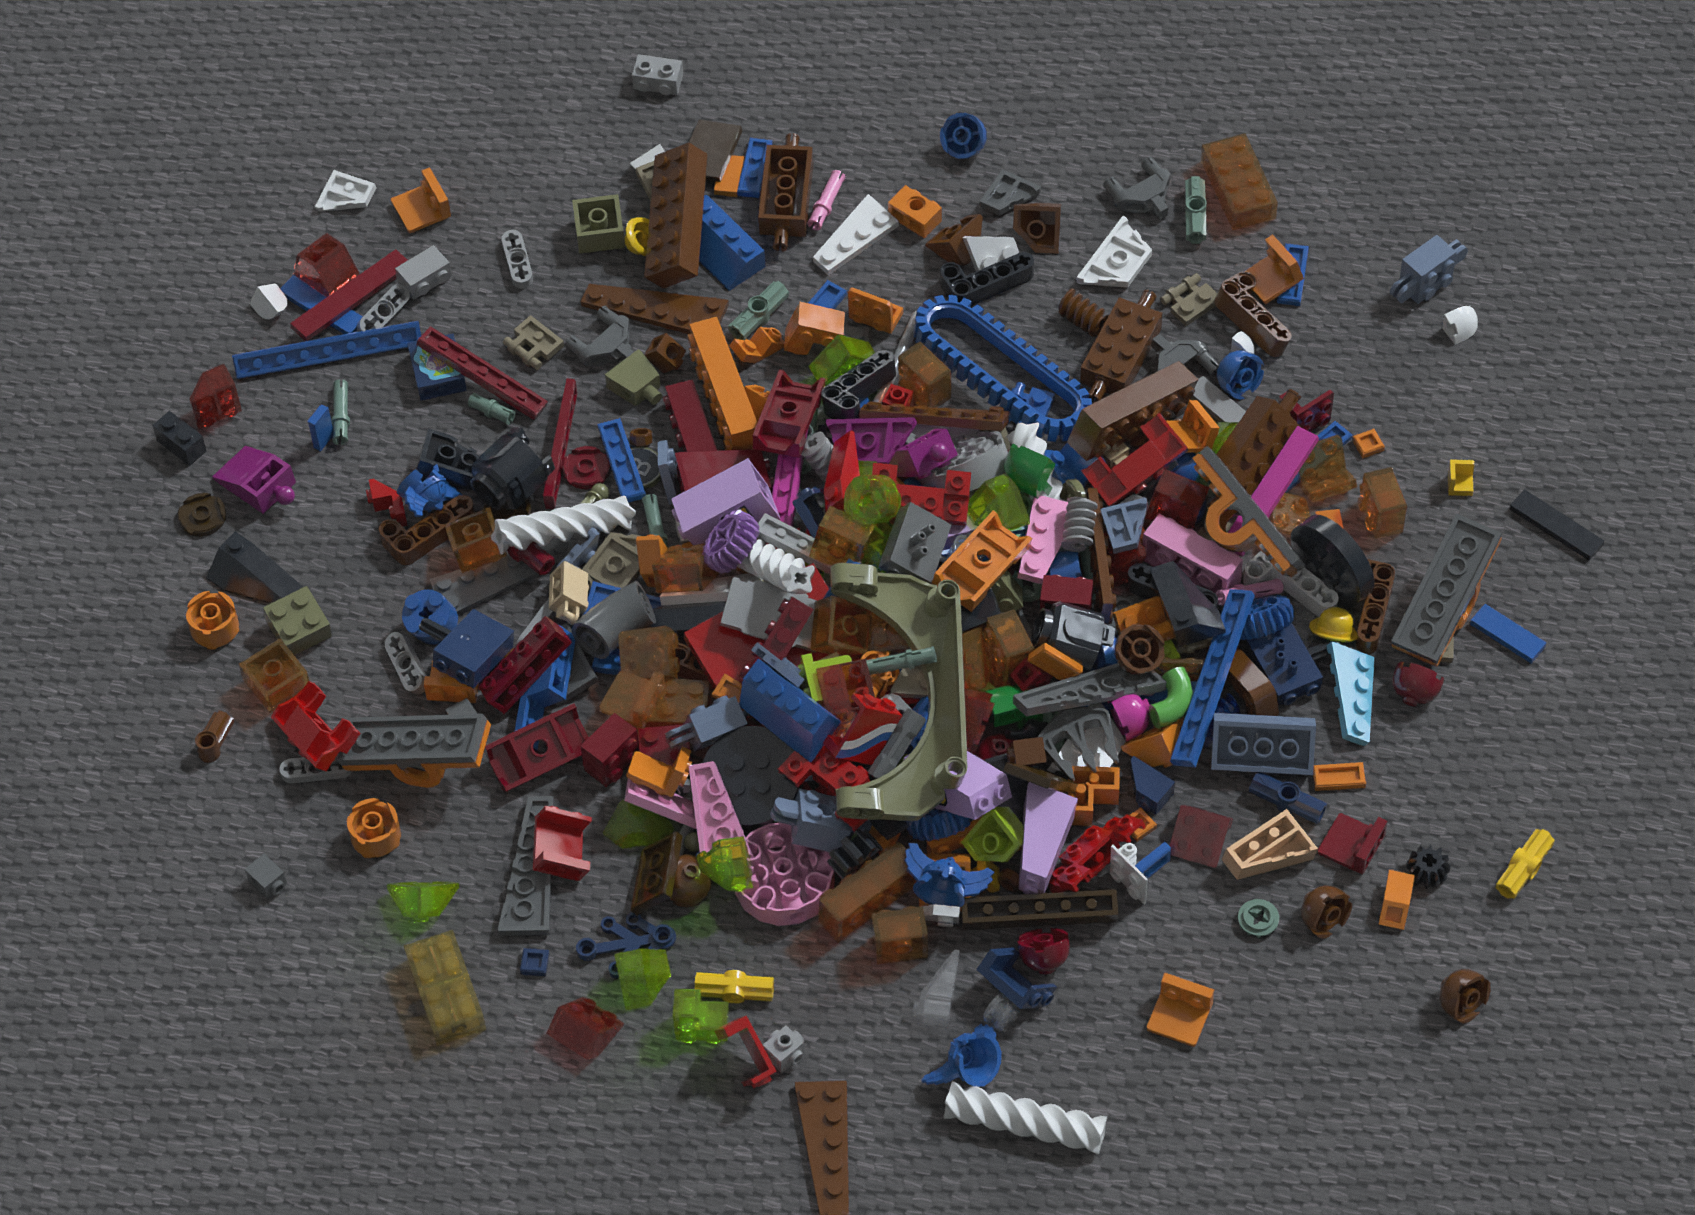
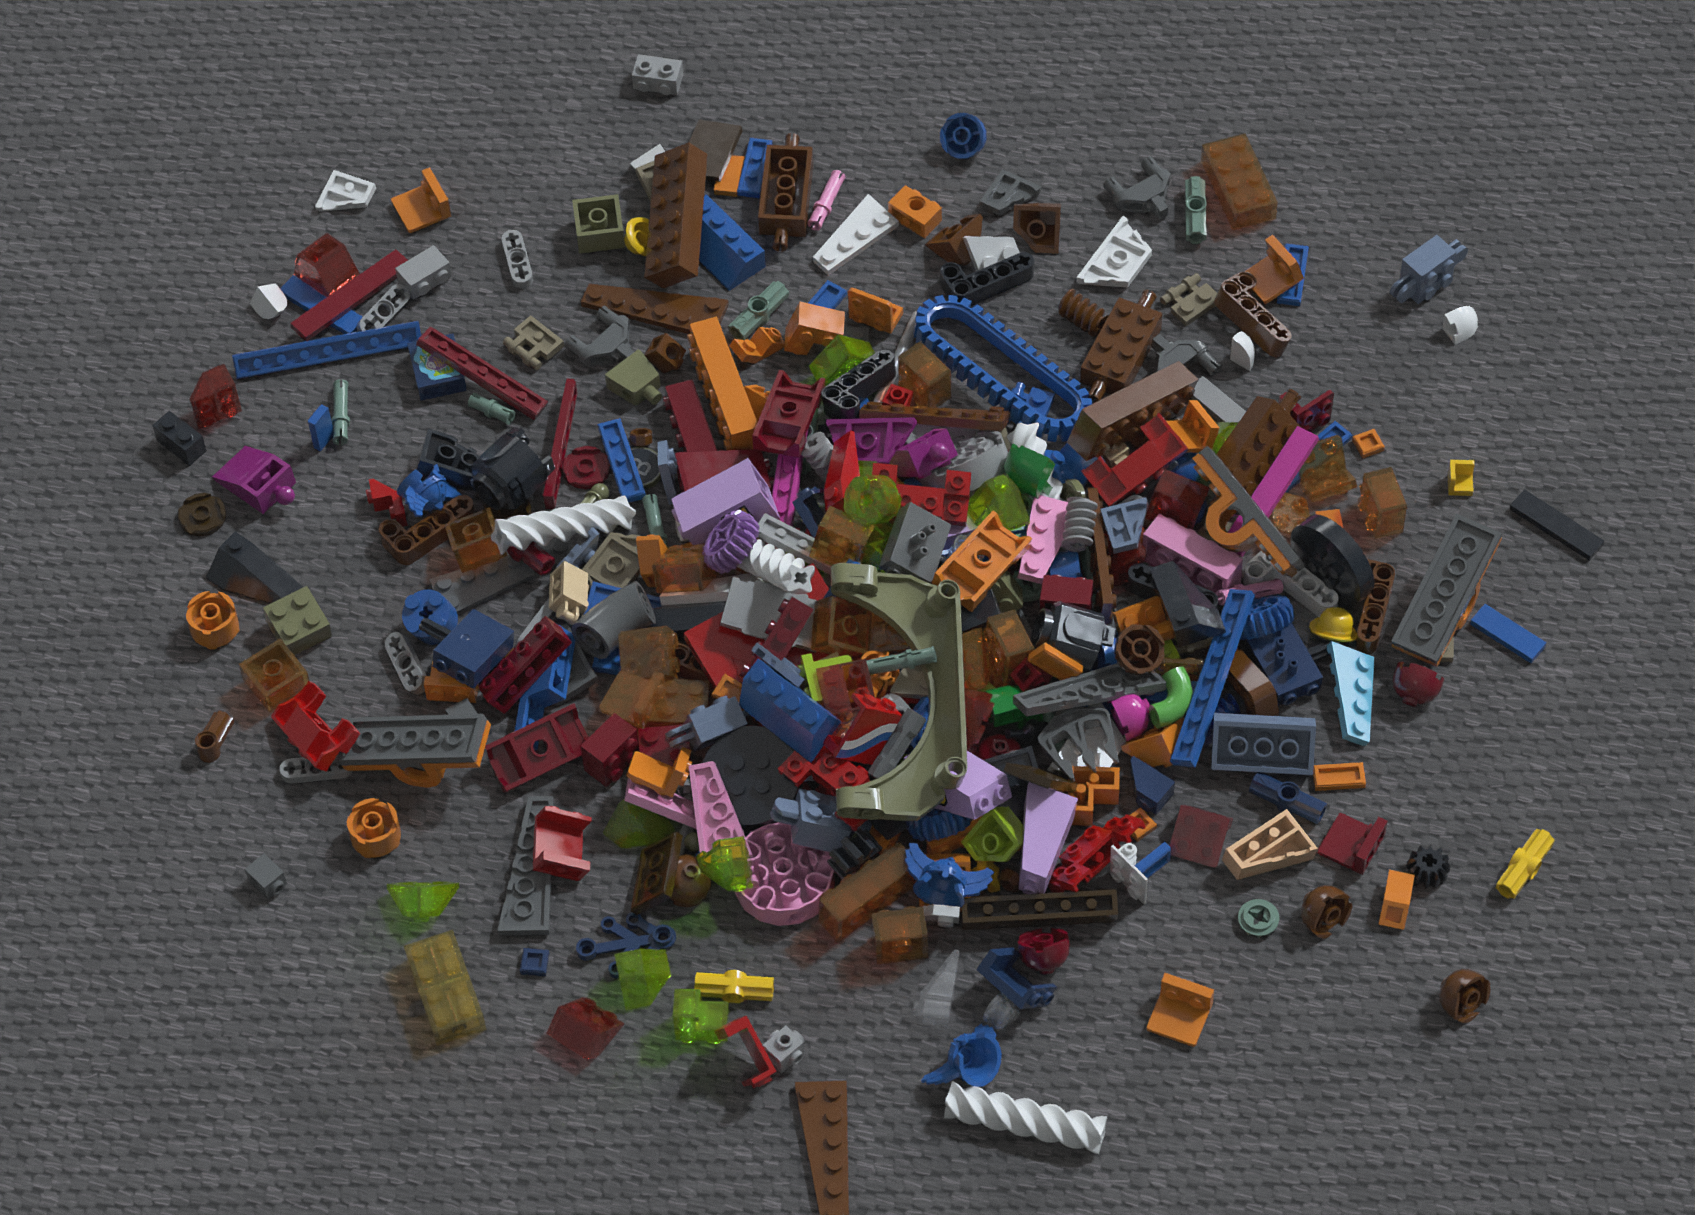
(1027, 752): reddish brown brick -> none
(1240, 368): blue cylinder -> none

